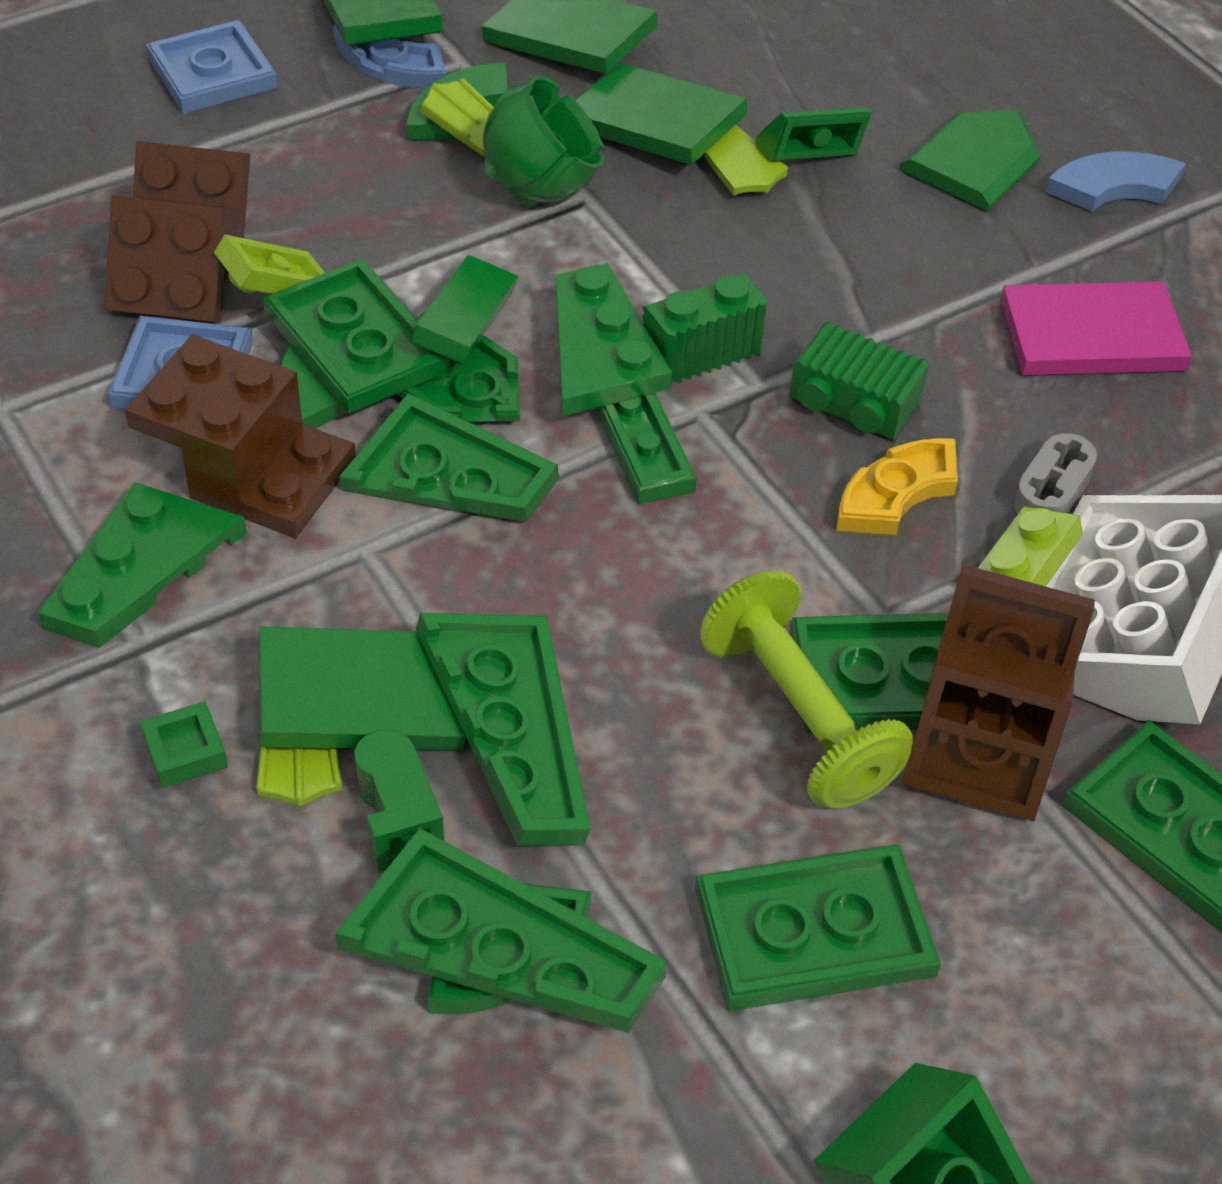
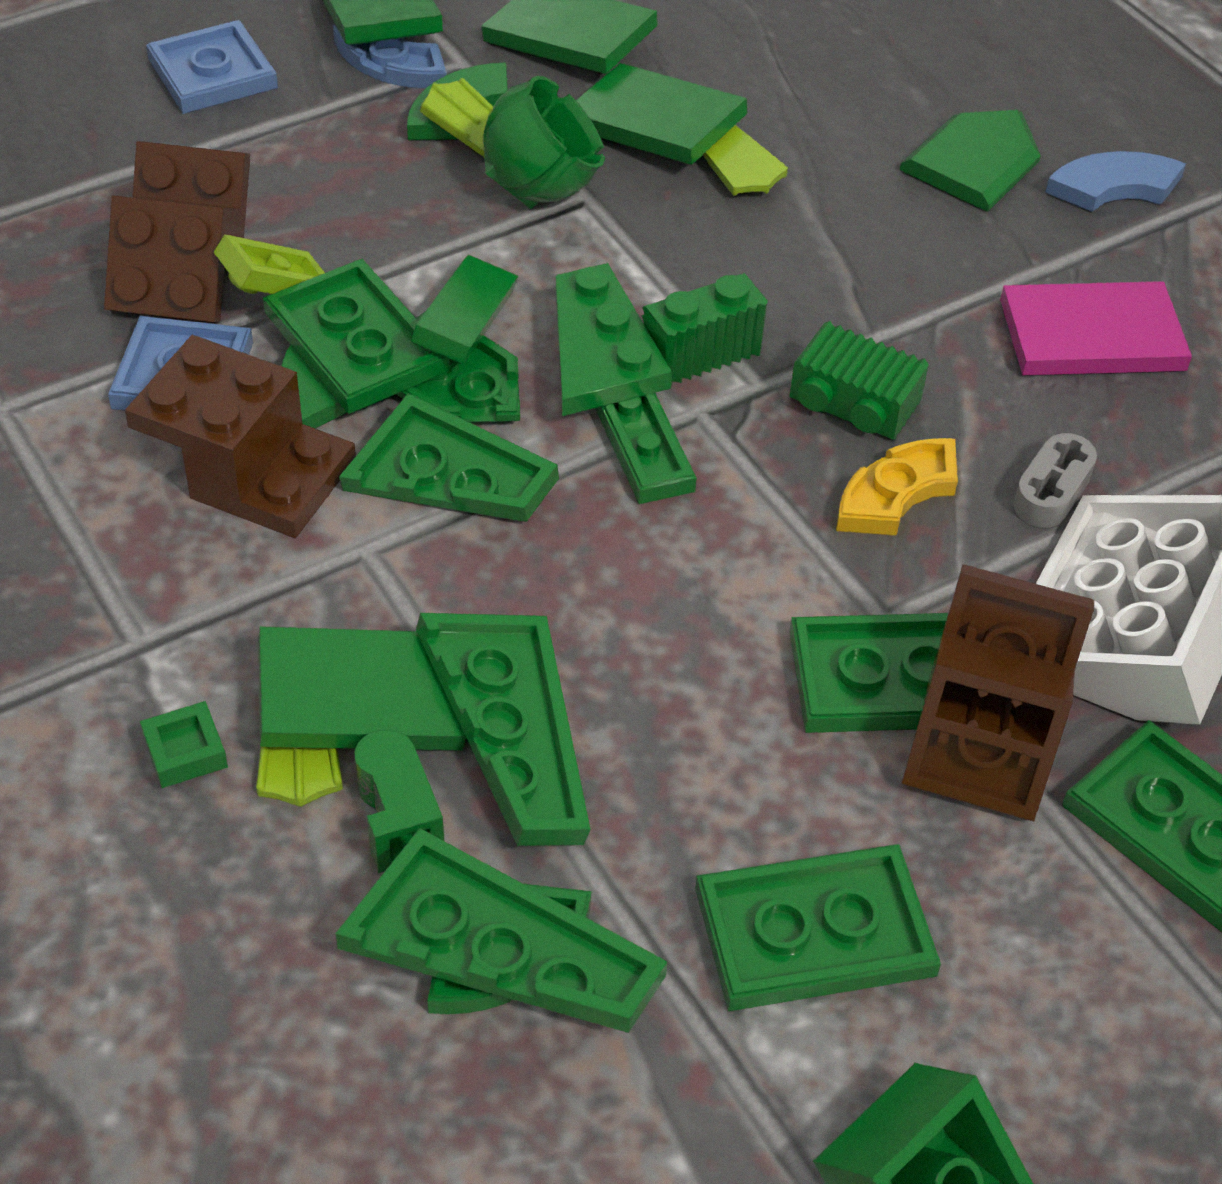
(132, 558): green wing -> none
(814, 134): green slope -> none
(857, 762): lime hose -> none
(1034, 545): lime plate -> none

